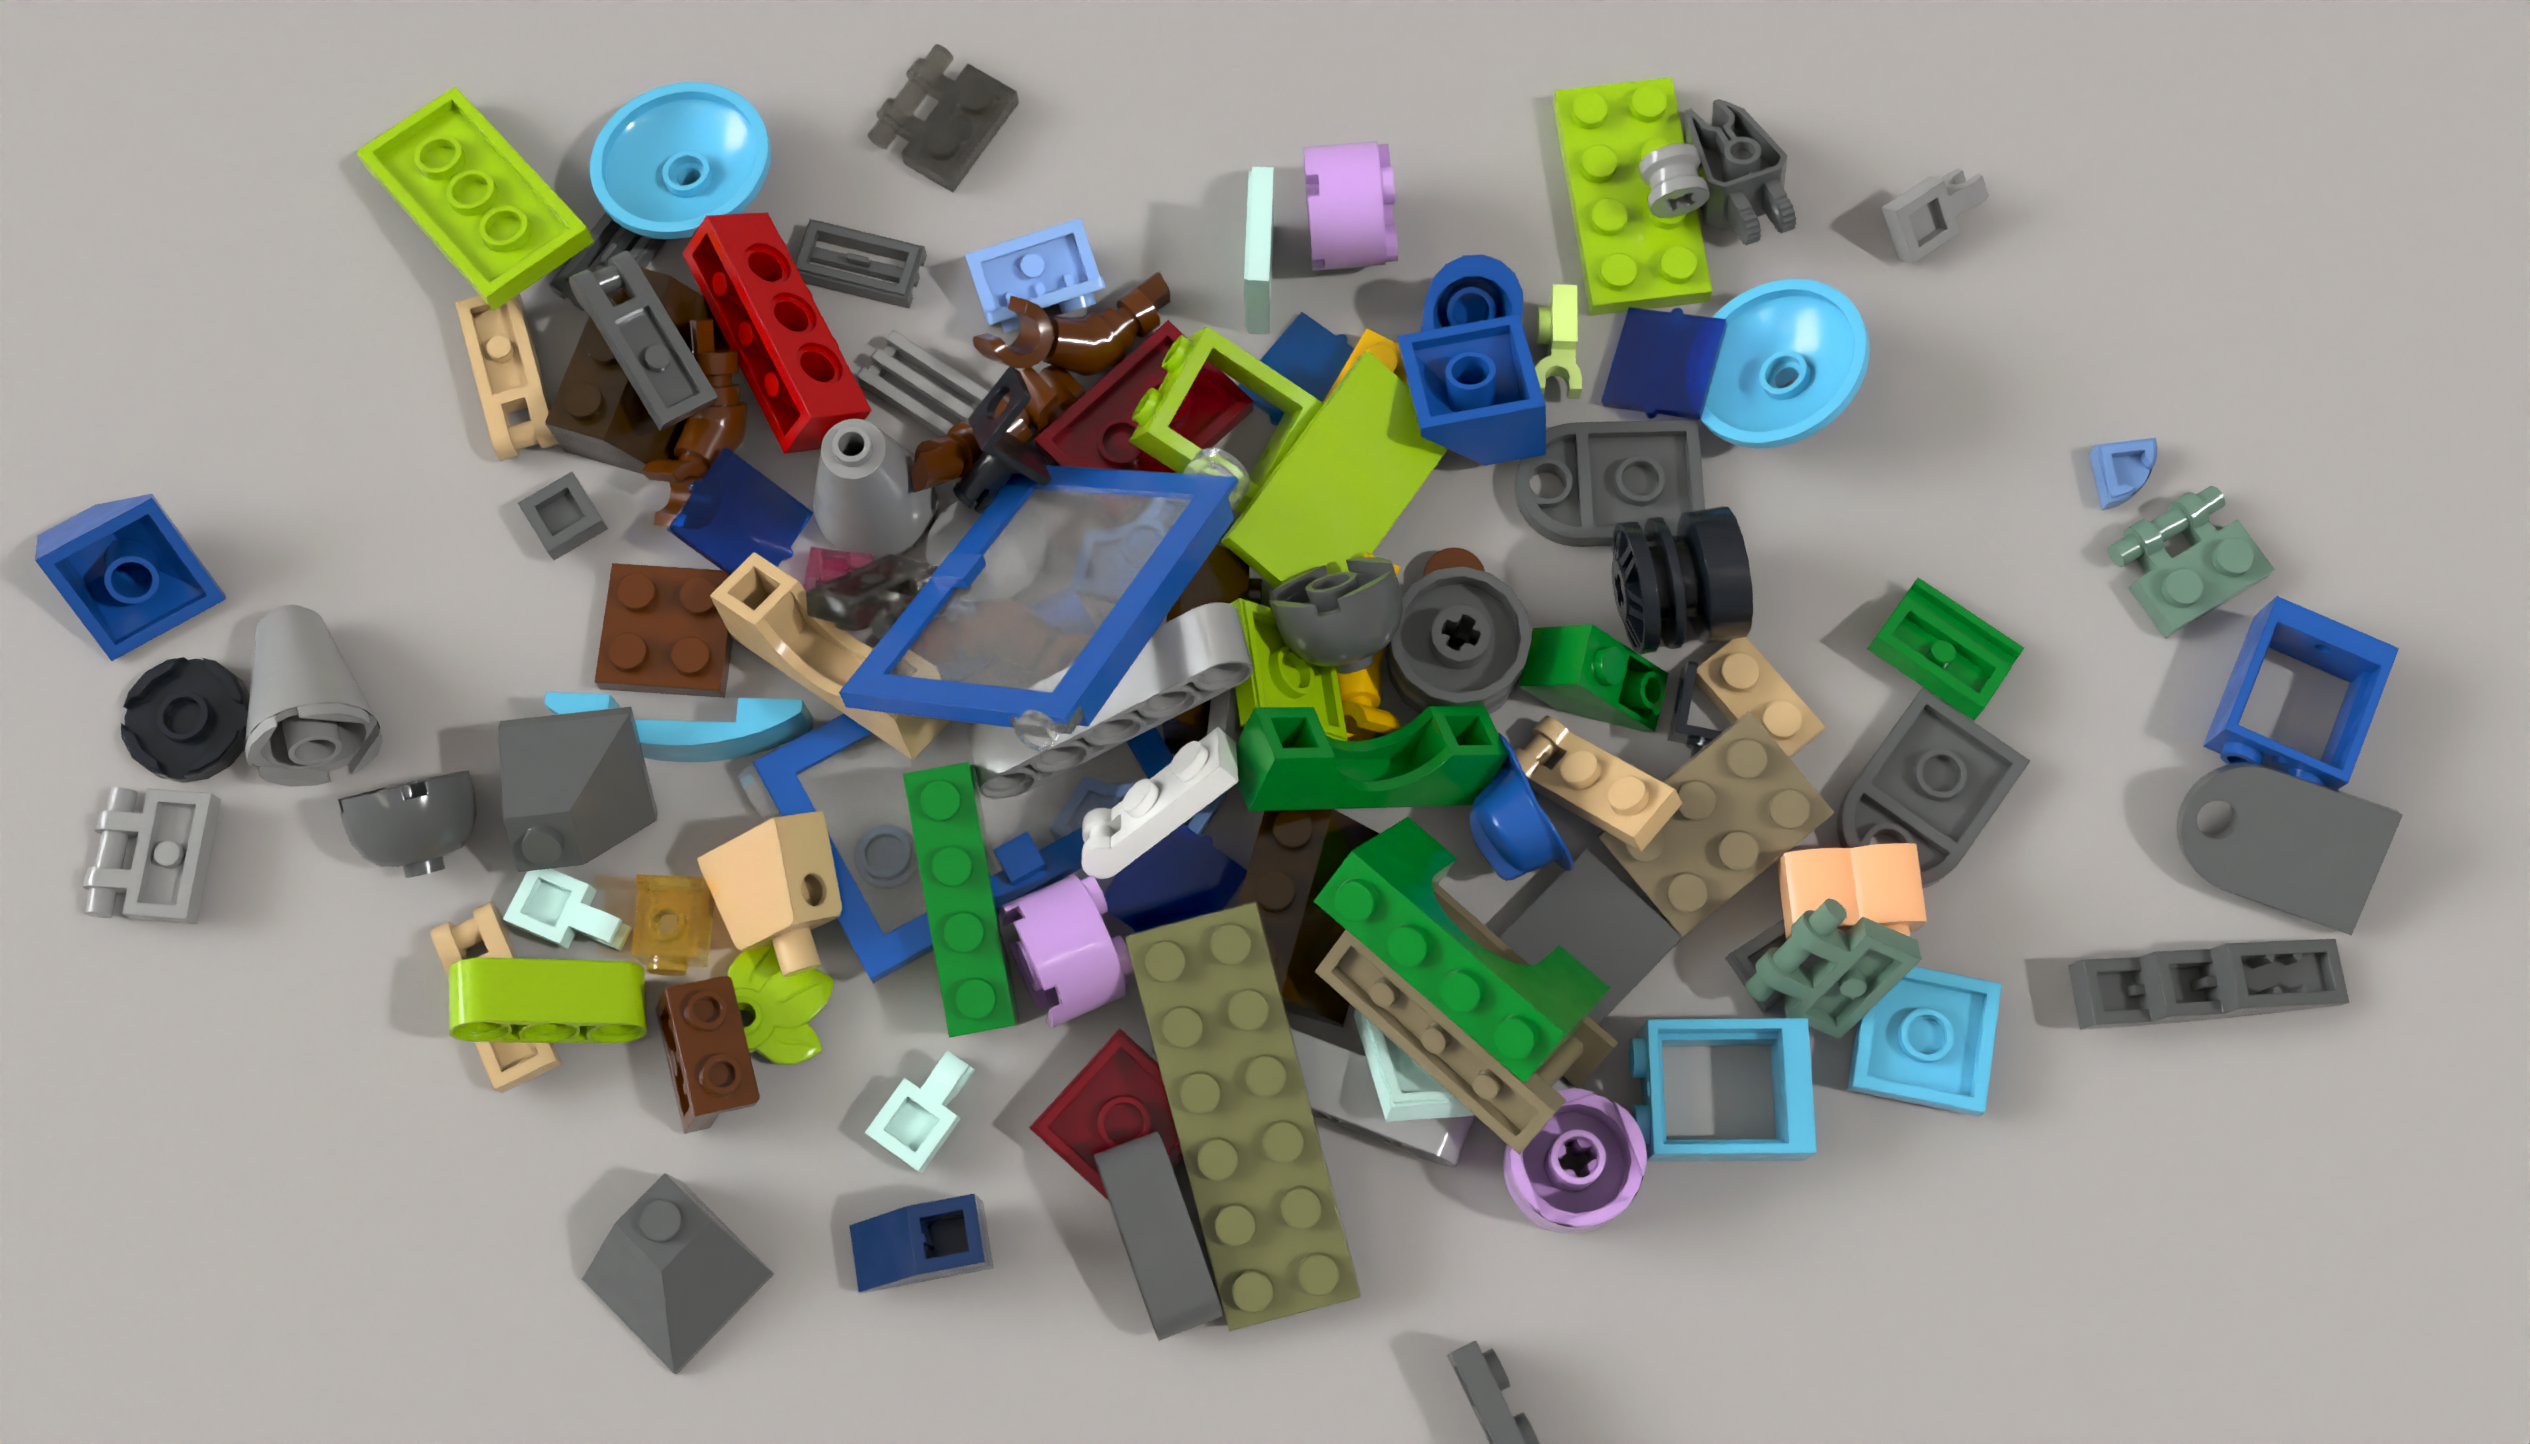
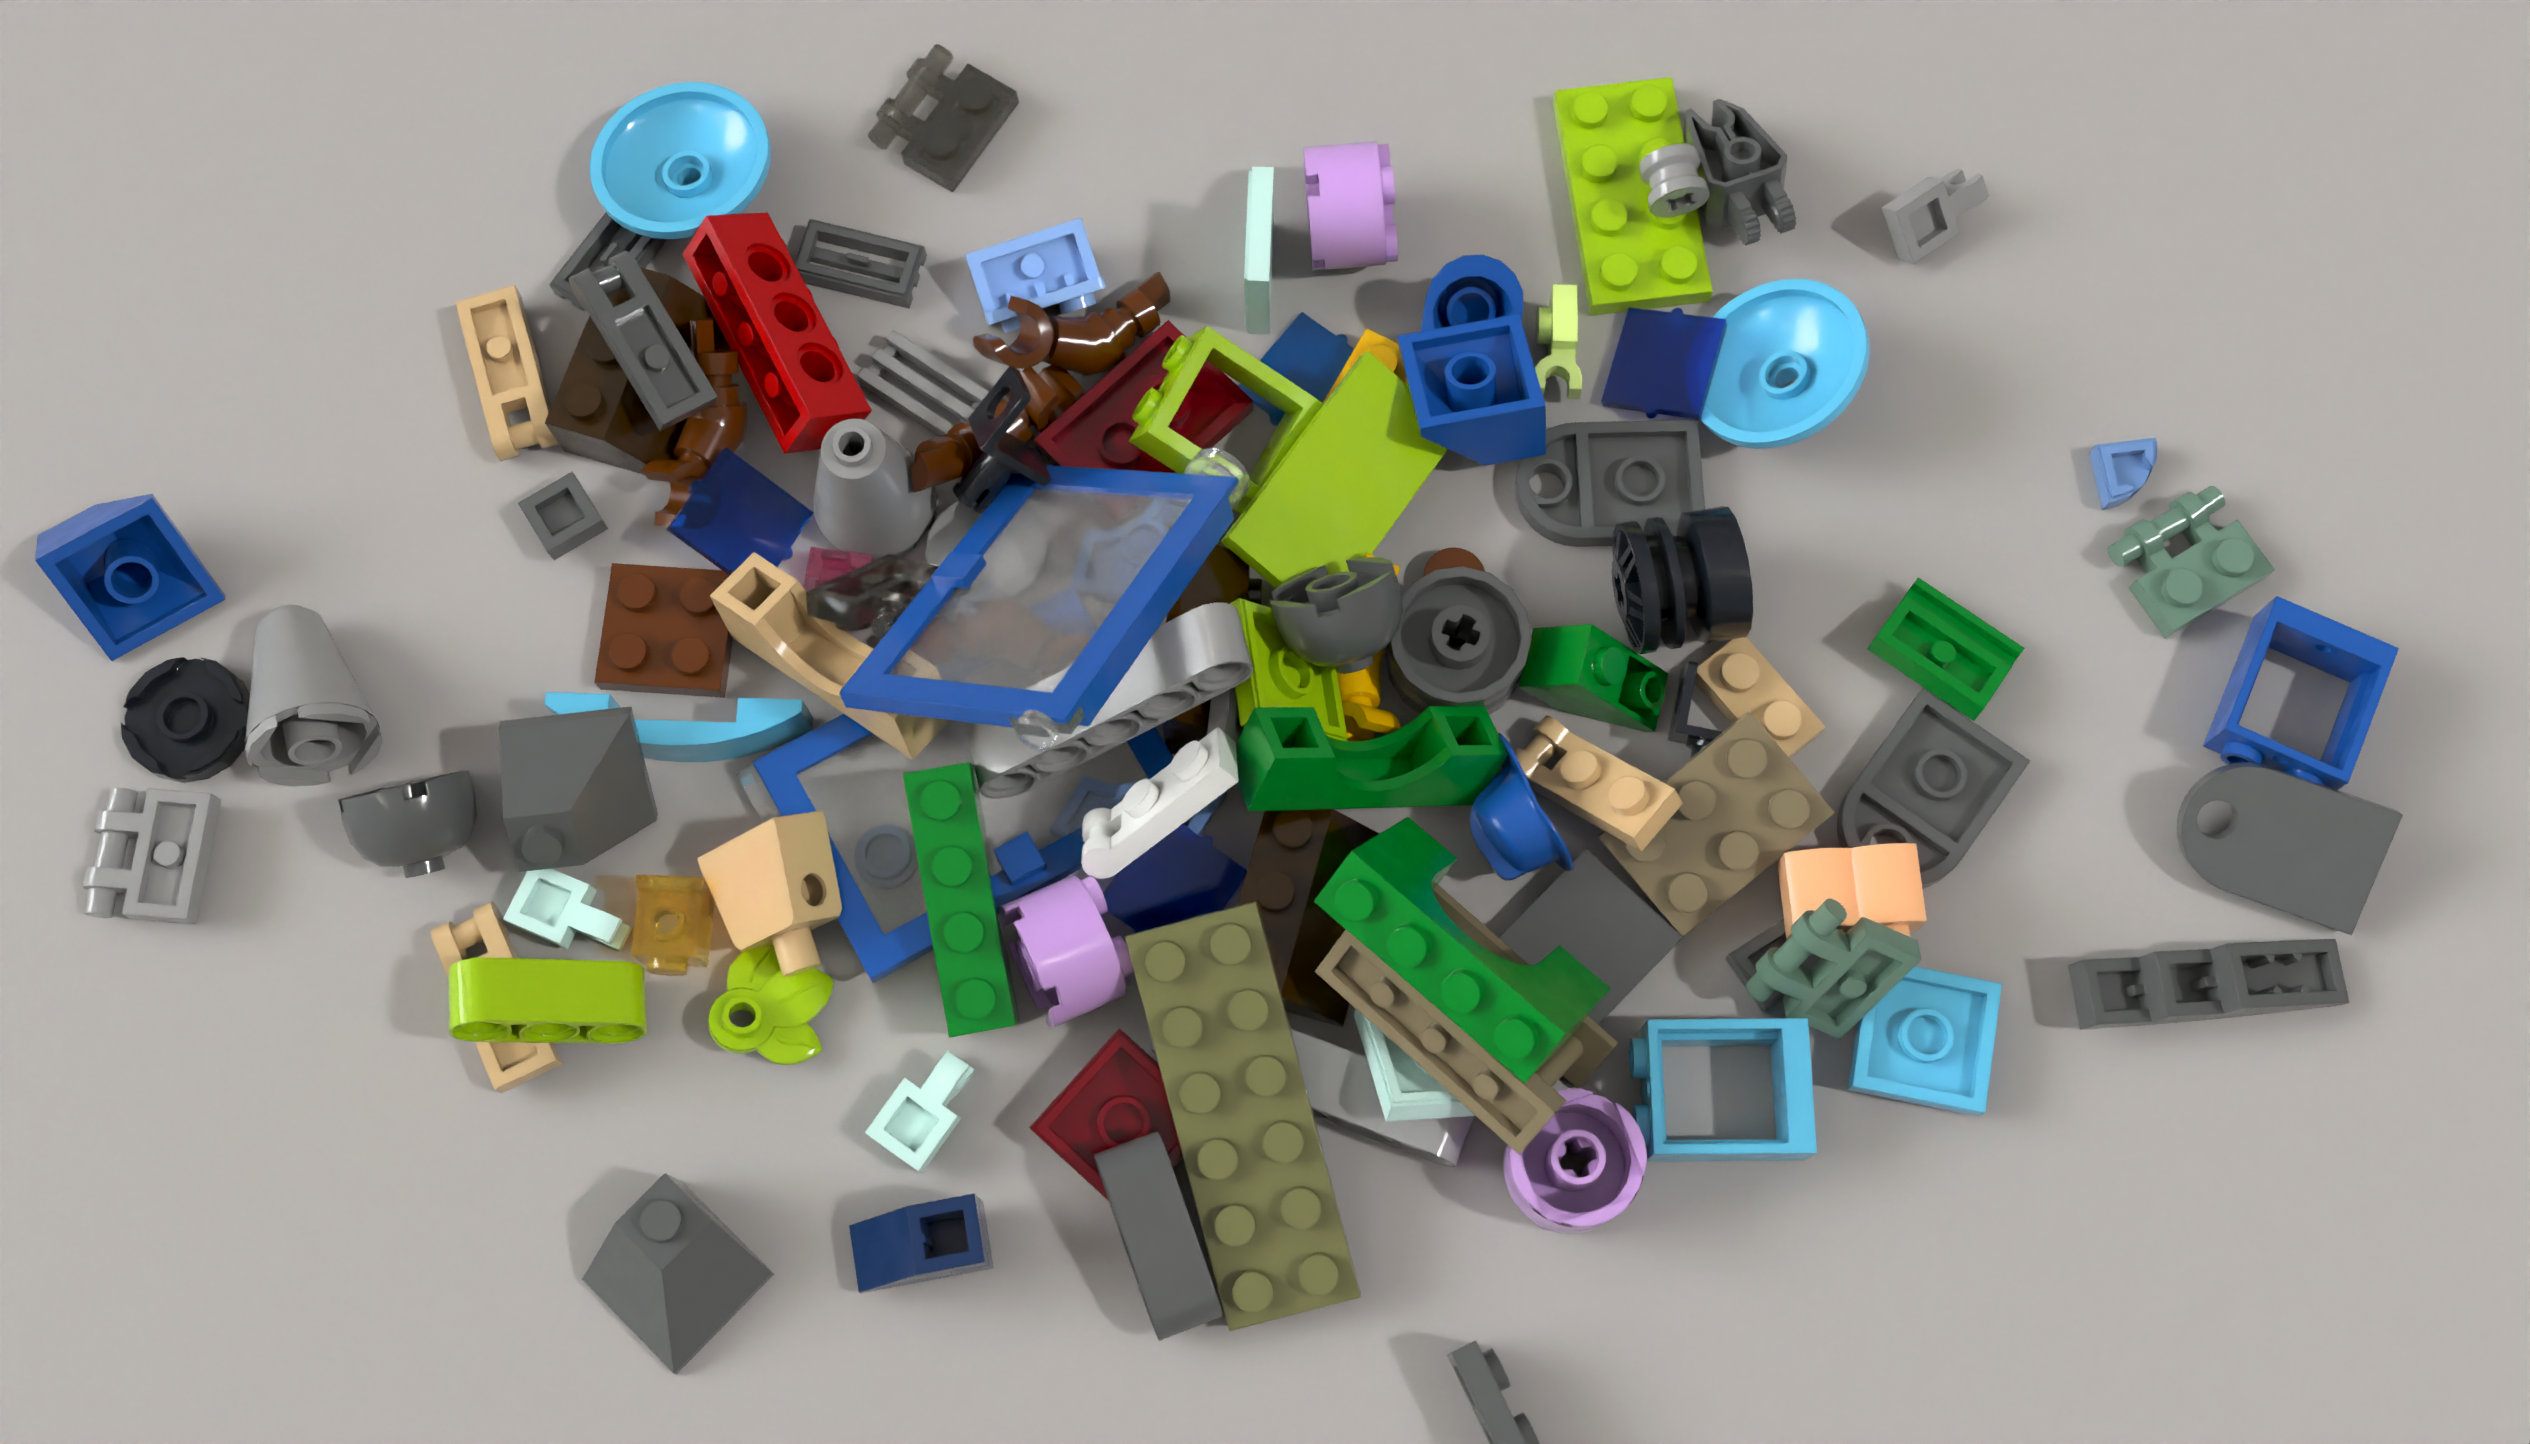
(475, 198): lime plate -> none
(706, 1051): reddish brown bracket -> none

